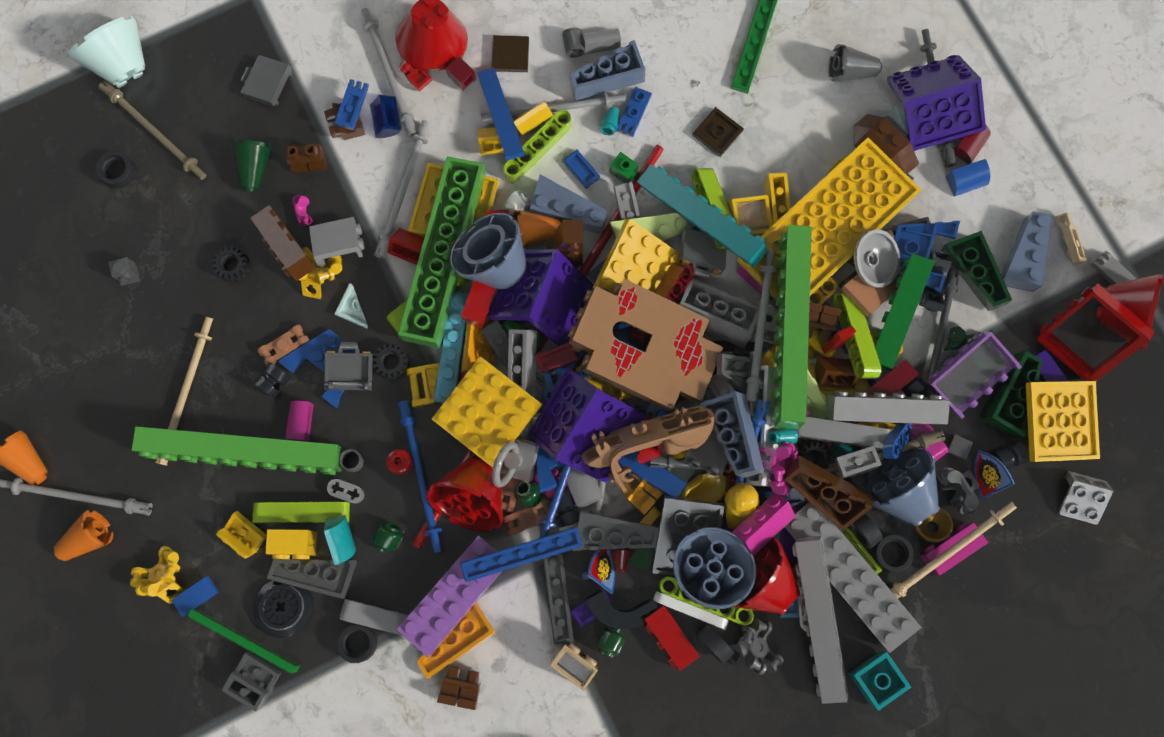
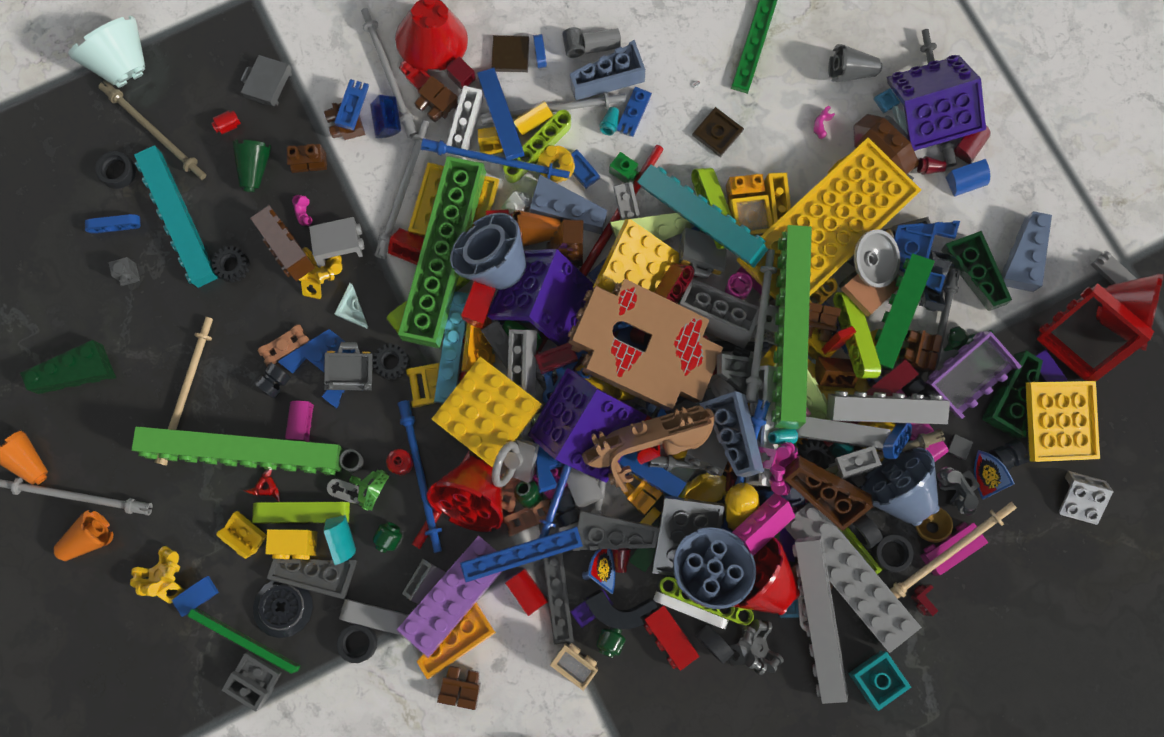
(75, 367): none -> dark green wedge
(112, 223): none -> blue beam
(175, 216): none -> teal brick
(225, 122): none -> red brick
(258, 490): none -> red piece
(373, 489): none -> bright green helmet
(423, 581): none -> light grey brick
(436, 97): none -> reddish brown hips
(442, 148): none -> blue bar
(465, 119): none -> white brick
(526, 592): none -> red brick
(540, 51): none -> blue beam
(554, 153): none -> yellow plate
(739, 285): none -> dark pink wheel
(745, 186): none -> light orange hips
(818, 125): none -> dark pink piece
(886, 100): none -> dark azure tile
(921, 350): none -> reddish brown hips
(924, 605): none -> dark red bracket
(929, 165): none -> dark red cone
(1071, 238): tan hinge -> none

